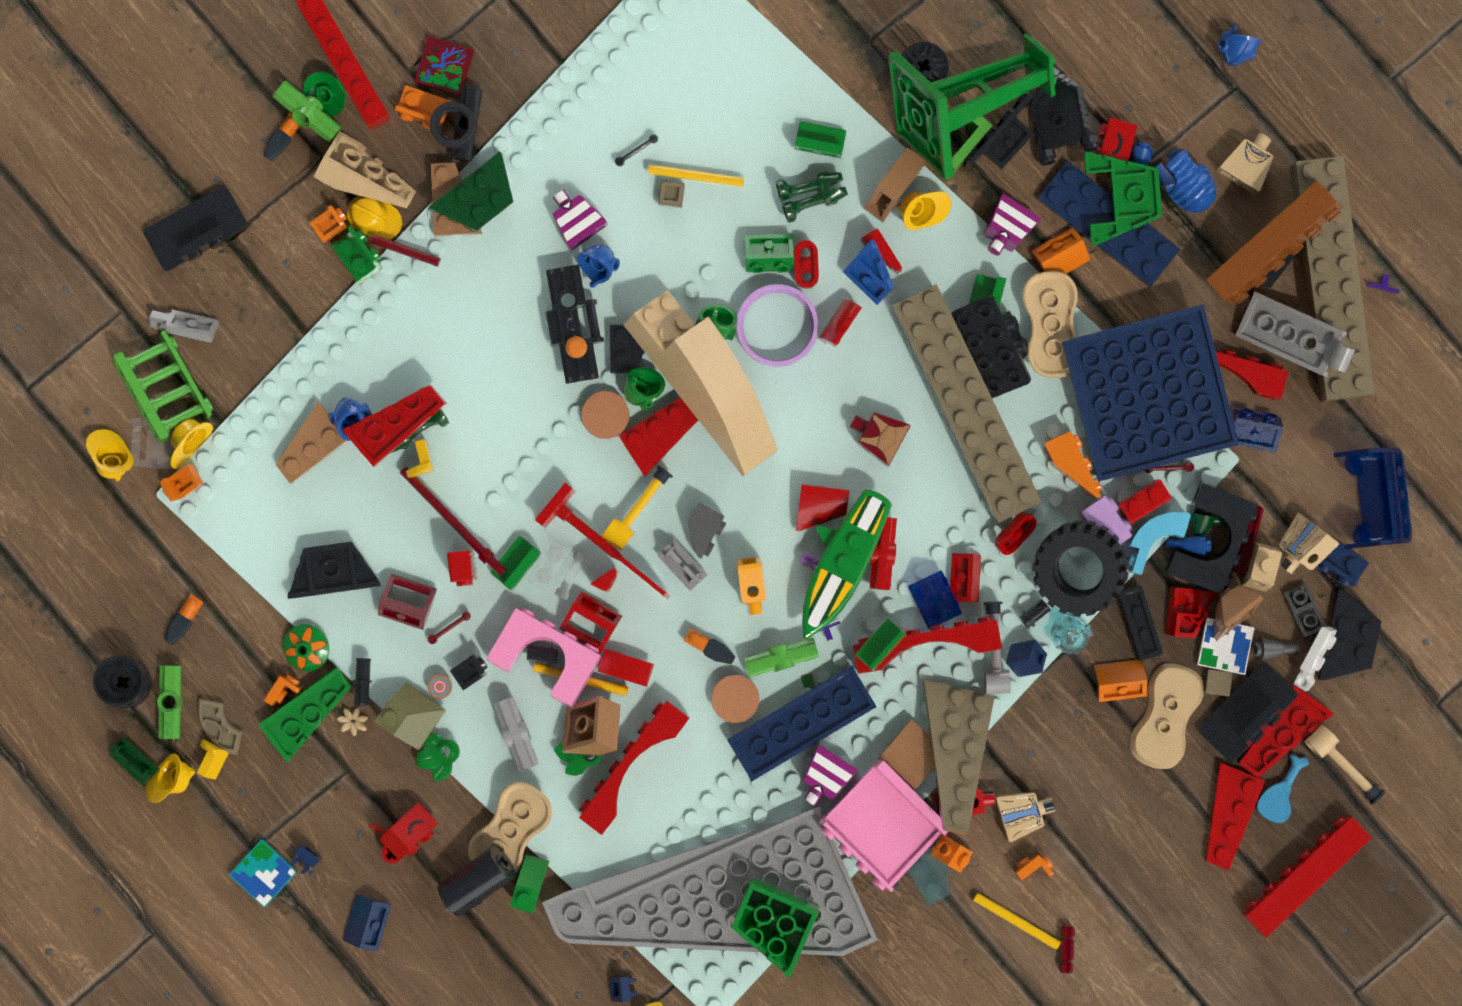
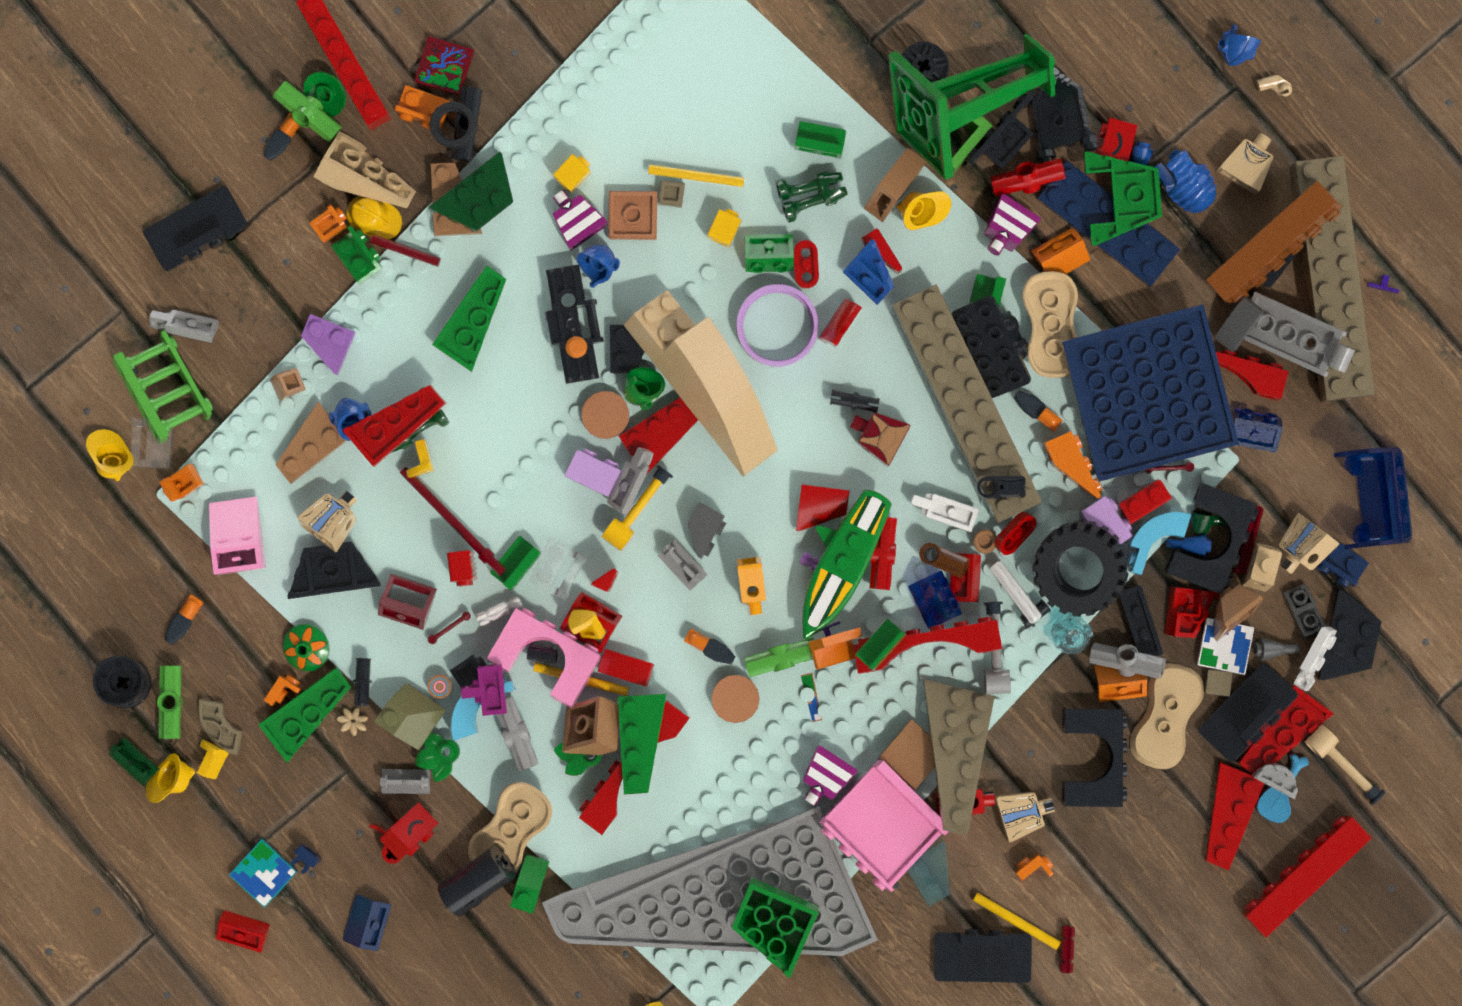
(187, 439): yellow piece -> none
(236, 536): none -> bright pink slope
(242, 931): none -> red slope
(287, 384): none -> medium nougat slope
(328, 341): none -> medium lavender wing
(329, 519): none -> tan torso
(405, 781): none -> light grey hinge
(465, 713): none -> medium azure arch
(468, 325): none -> green wing
(488, 690): none -> magenta hinge
(499, 611): none -> white axle
(557, 508): red piece -> none
(572, 173): none -> yellow brick
(586, 624): none -> yellow tile
(592, 472): none -> lavender brick
(619, 161): black hinge -> none
(620, 988): dark blue tile -> none
(630, 481): none -> light grey hinge
(632, 215): none -> nougat tile
(639, 734): none -> green wing
(722, 317): green helmet -> none
(724, 227): none -> yellow brick
(801, 723): dark blue plate -> none
(834, 648): none -> orange panel
(854, 401): none -> black pin
(945, 560): none -> reddish brown piece
(946, 511): none -> white hinge
(951, 853): orange bracket -> none
(982, 956): none -> black bracket
(984, 541): none -> medium nougat tile
(1003, 485): none -> black piece
(1016, 592): none -> white axle
(1026, 658): dark blue panel -> none
(1028, 177): none -> red piece
(1036, 410): none -> black piece
(1108, 788): none -> black arch
(1127, 660): none -> light grey piece
(1239, 324): none -> dark grey slope
(1275, 83): none -> tan arm
(1278, 778): none -> light grey plate

